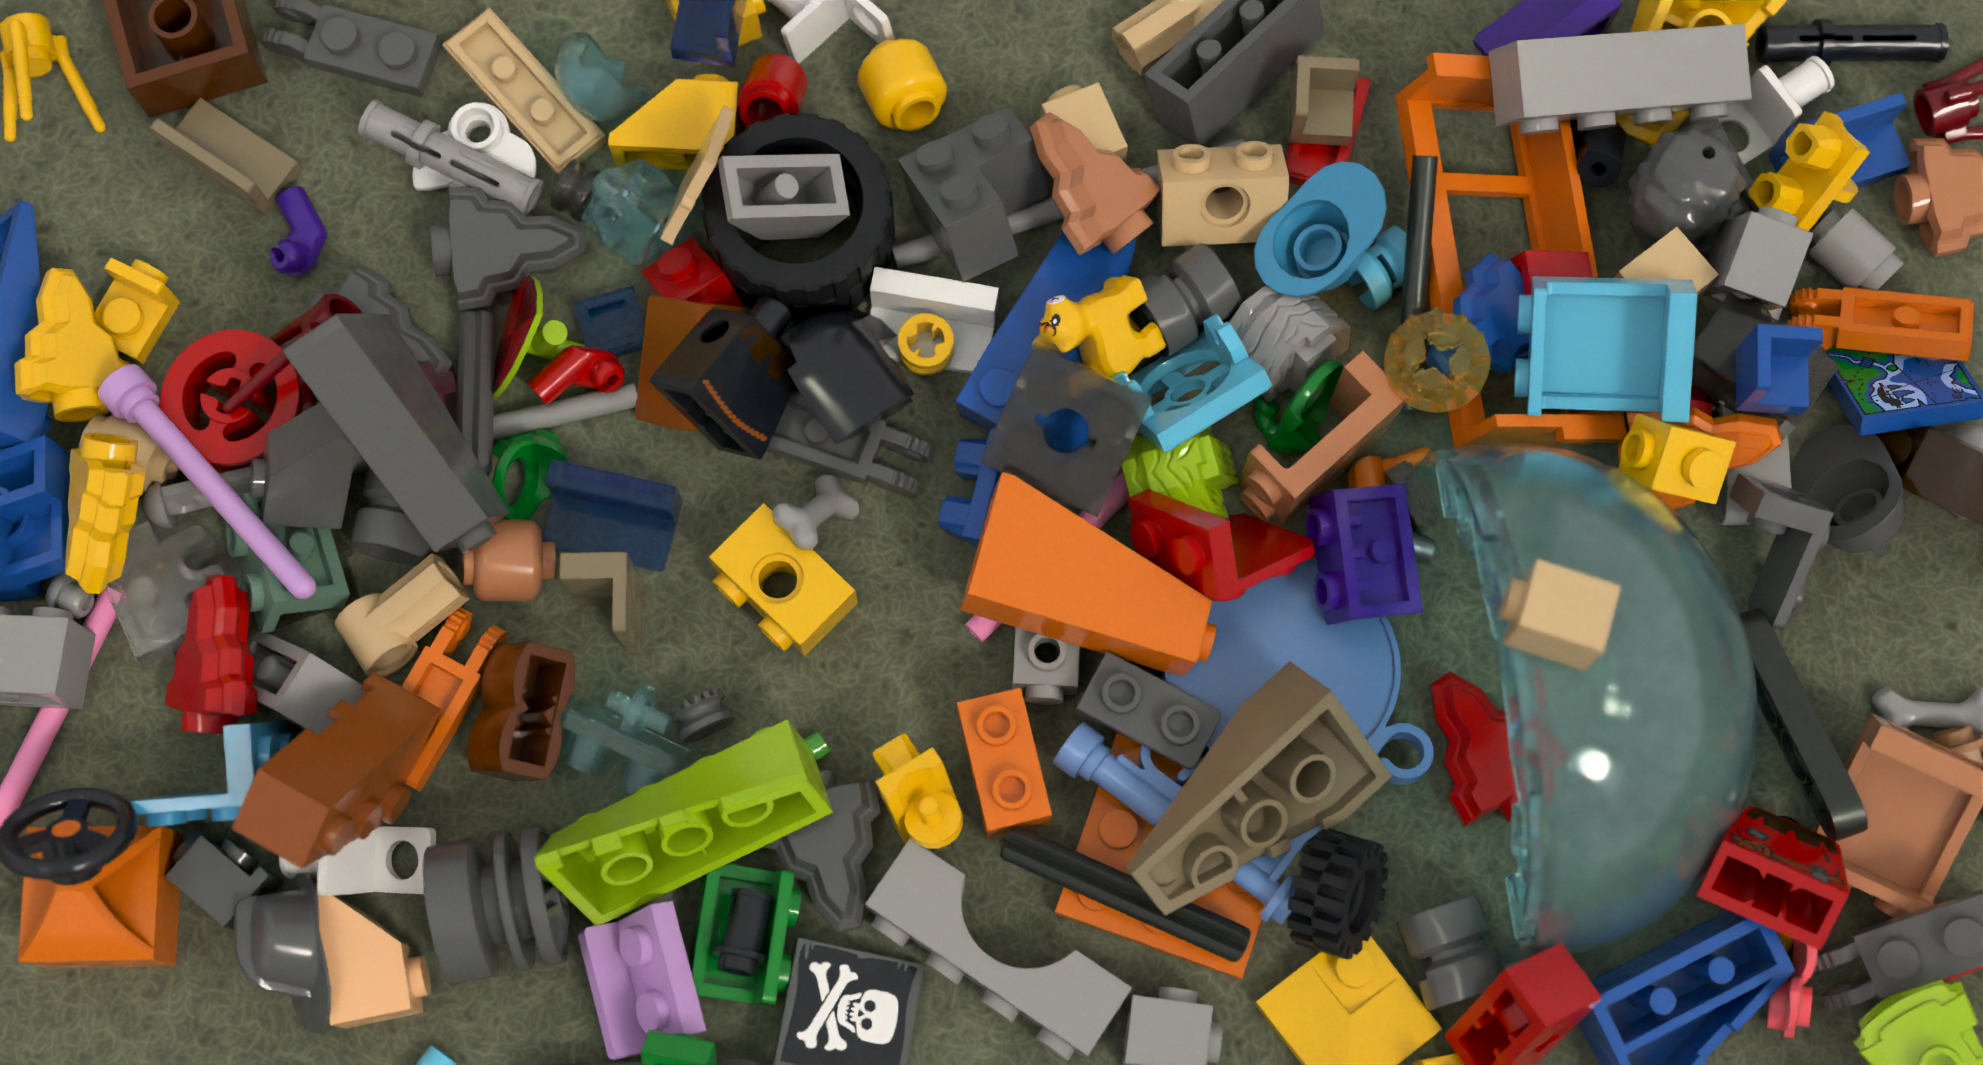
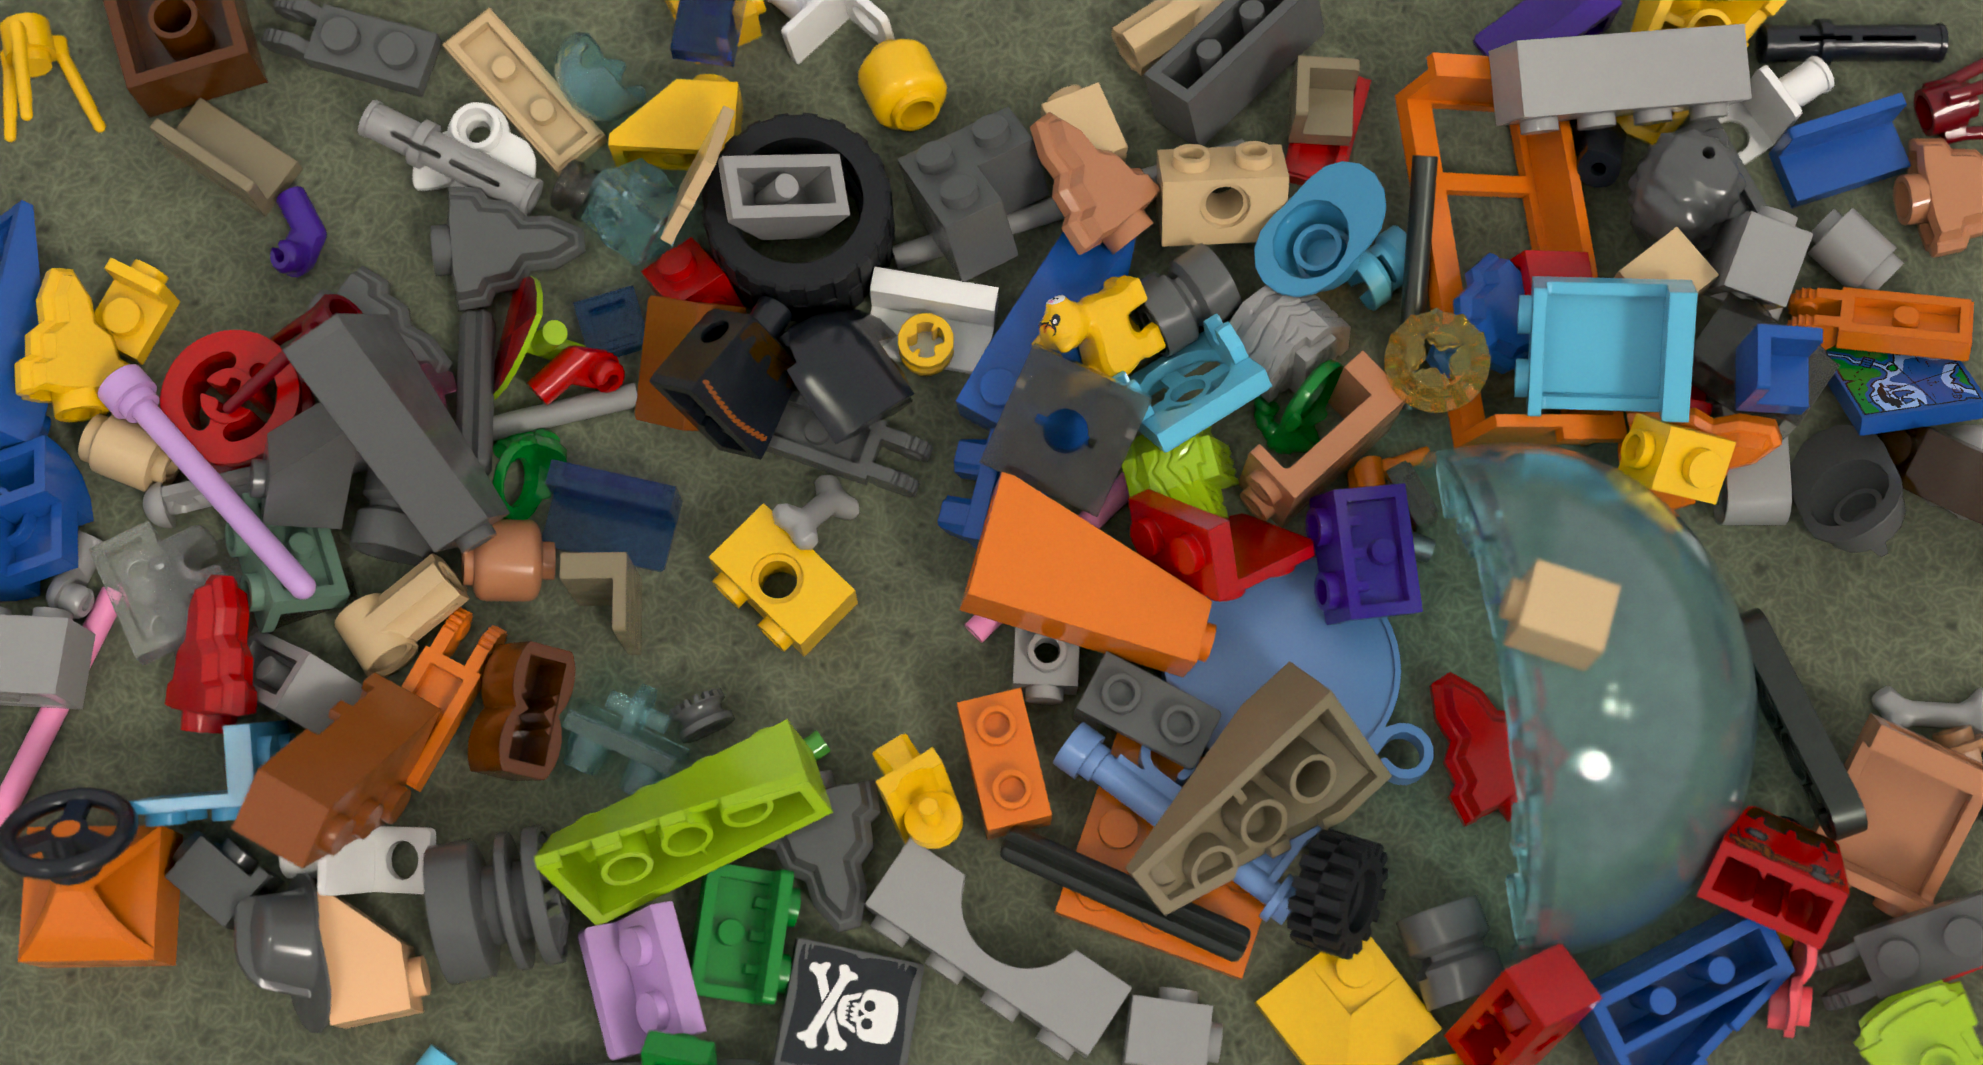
(101, 508): yellow rock -> none
(744, 933): black pin -> none
(771, 88): red brick -> none
(1801, 533): dark grey bracket -> none
(1815, 173): yellow hips -> none

